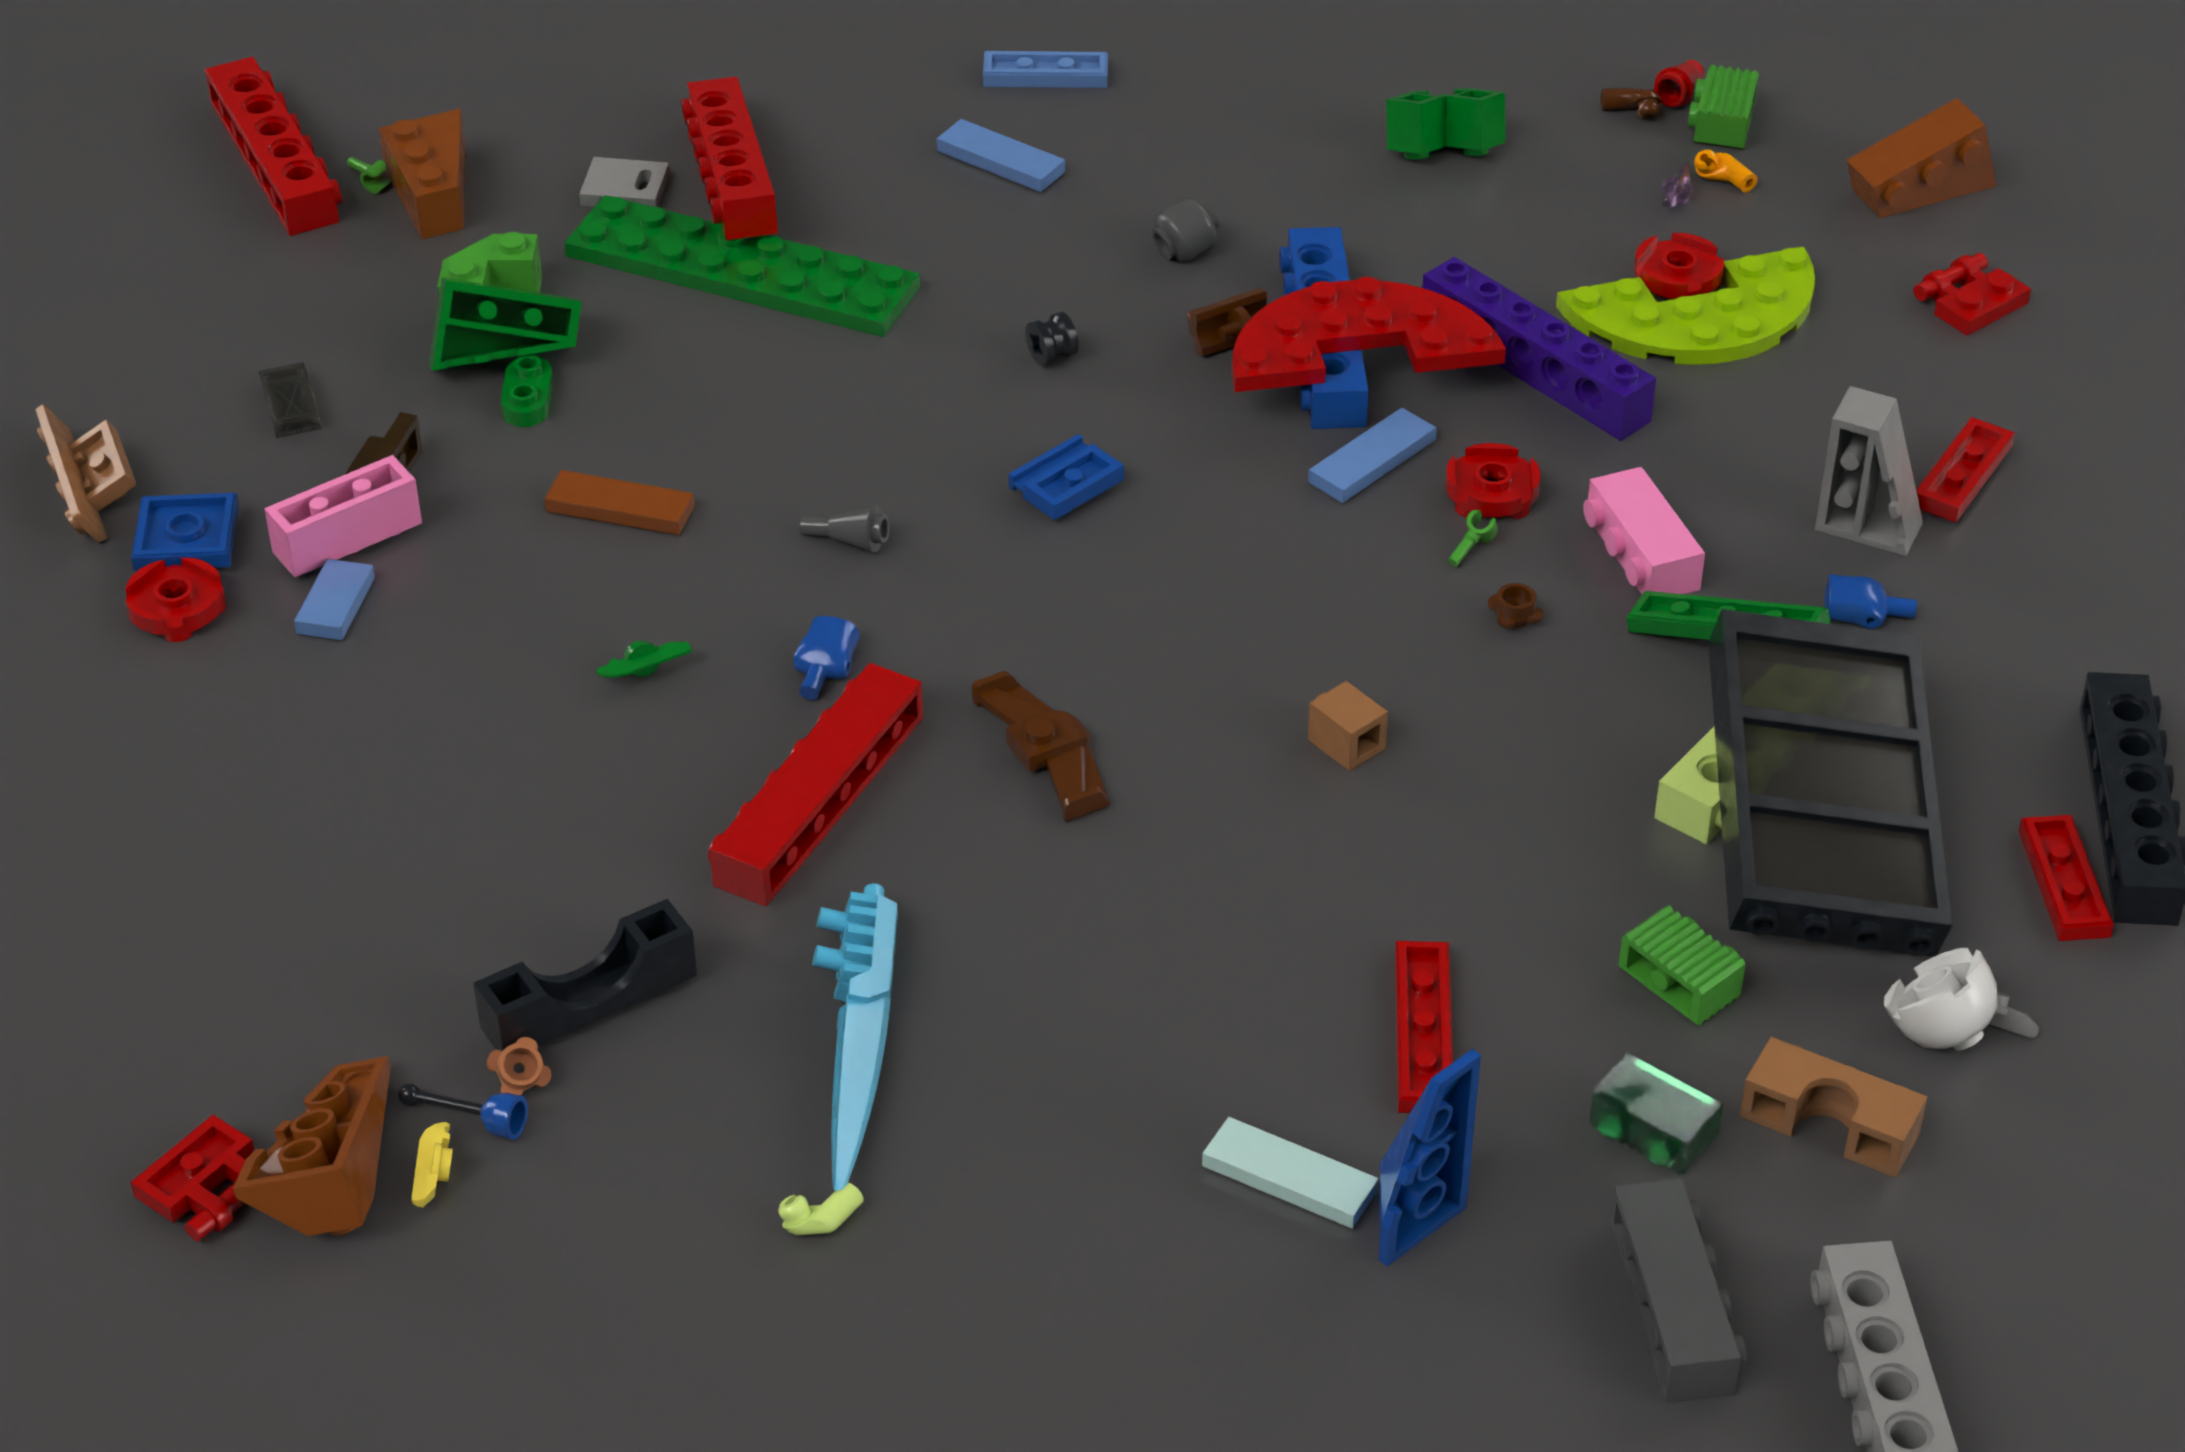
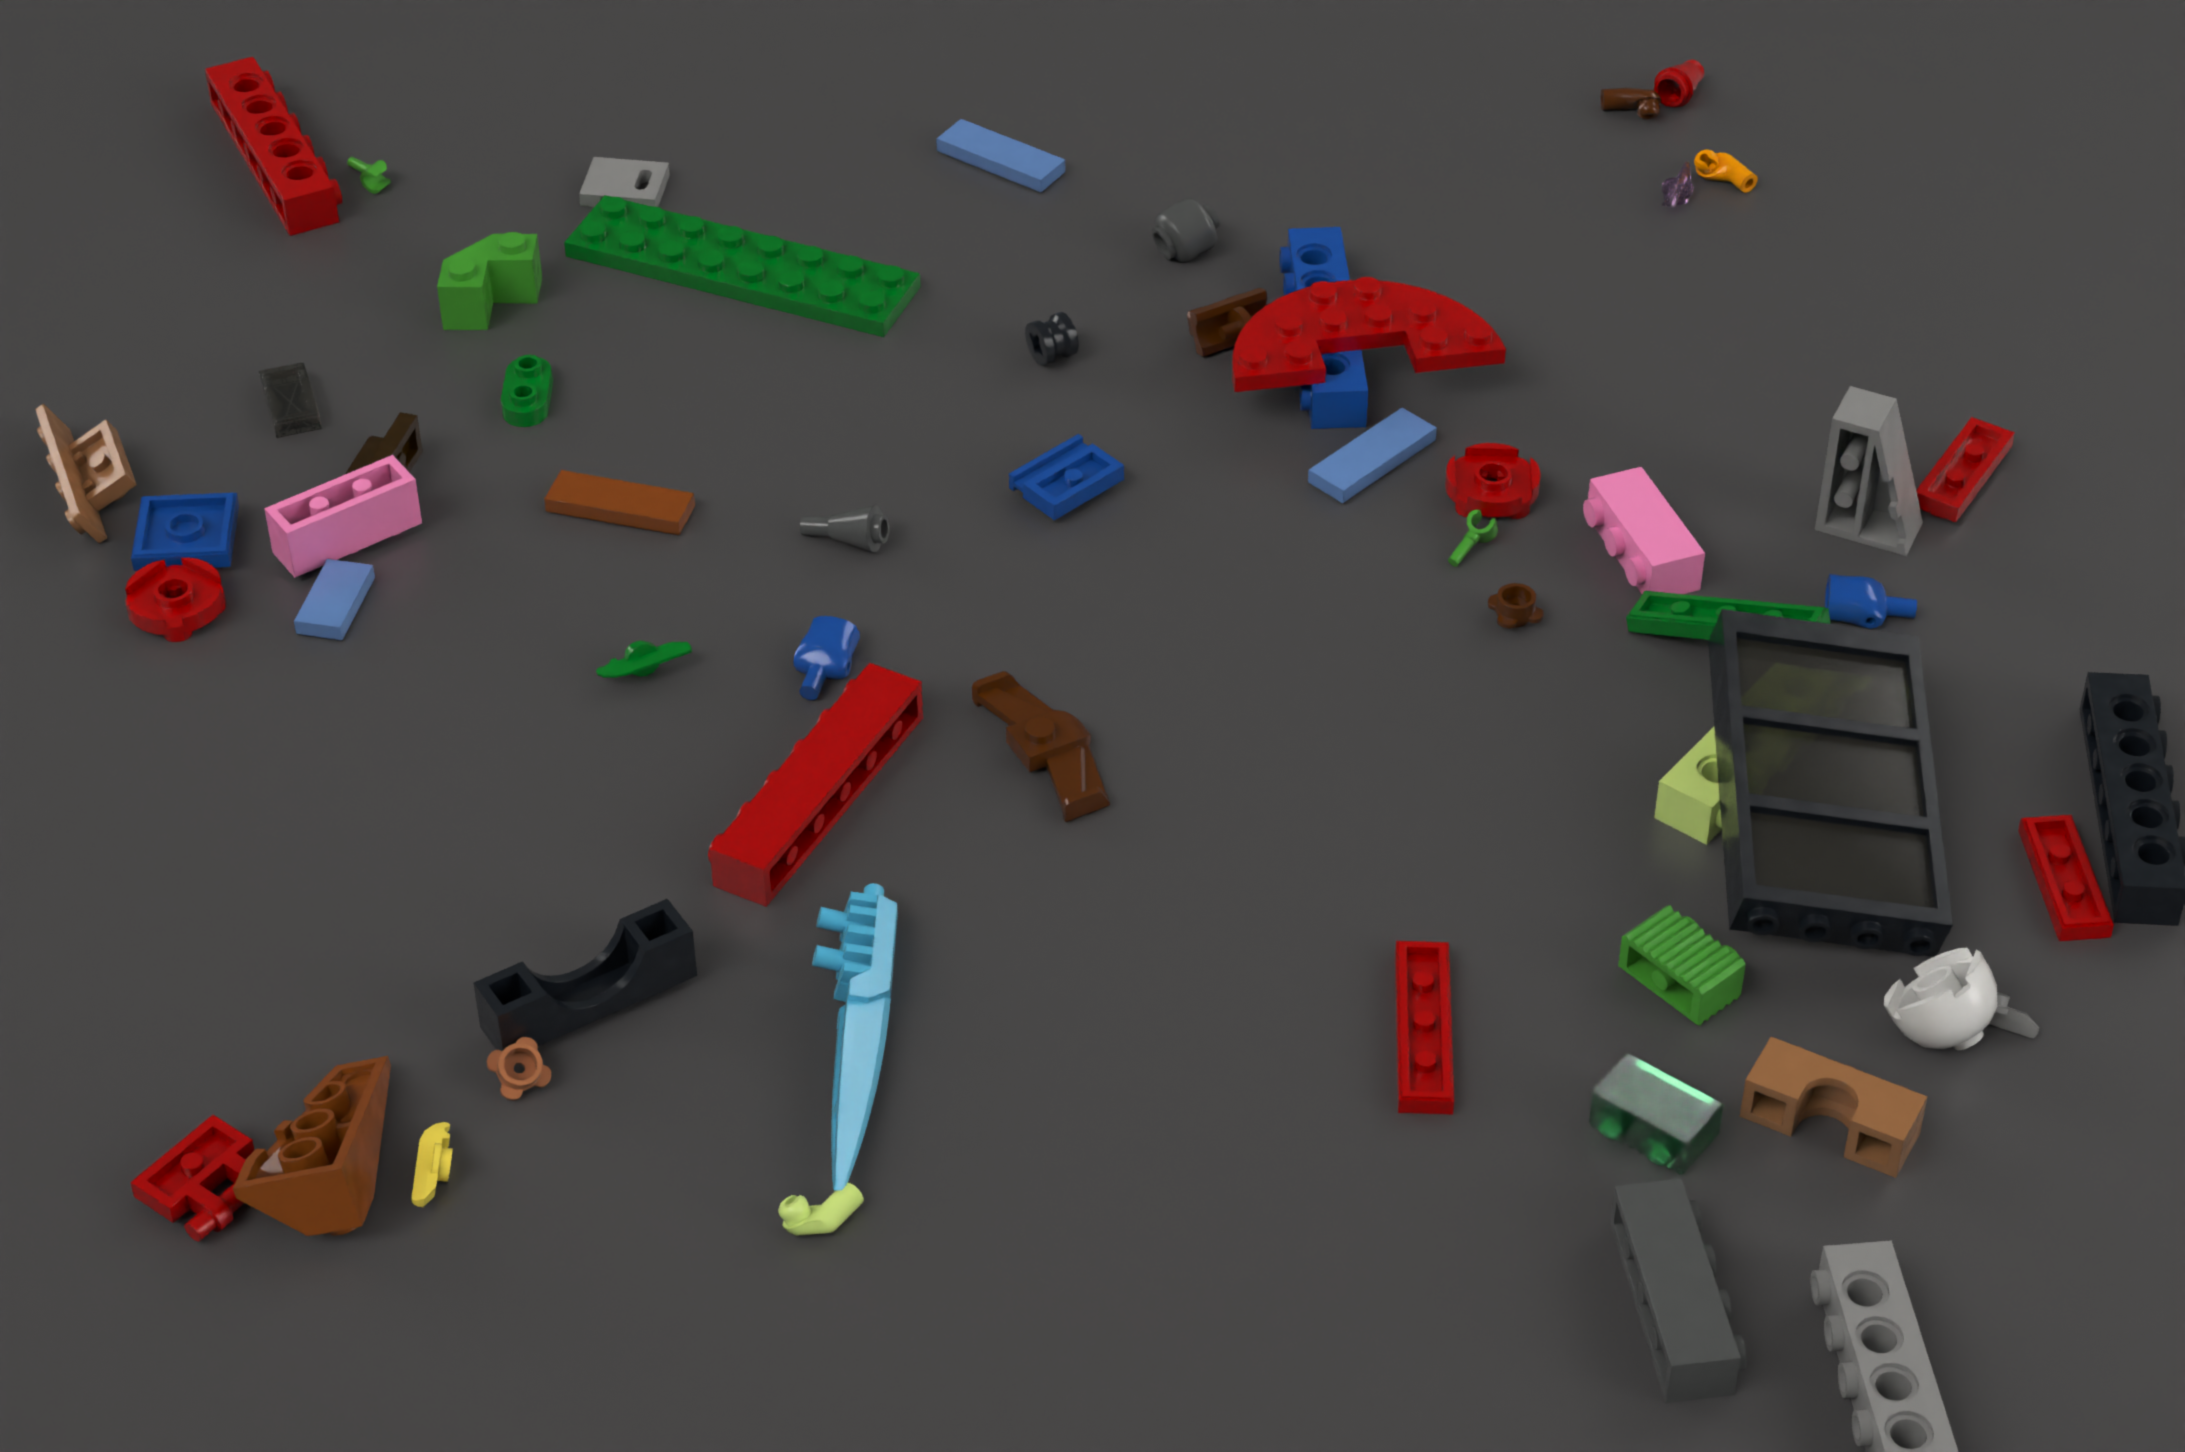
(428, 170): dark orange wedge -> none
(498, 322): green wedge -> none
(501, 1113): blue hinge -> none
(729, 158): red brick -> none
(1045, 69): medium blue tile -> none
(1290, 1172): light aqua tile -> none
(1347, 725): medium nougat brick -> none
(1428, 122): green brick -> none
(1429, 1160): blue wedge -> none
(1553, 354): dark purple brick -> none
(1660, 270): red plate -> none
(1723, 106): bright green brick -> none
(1761, 304): lime plate -> none
(1925, 162): dark orange wedge -> none
(1981, 298): red plate -> none

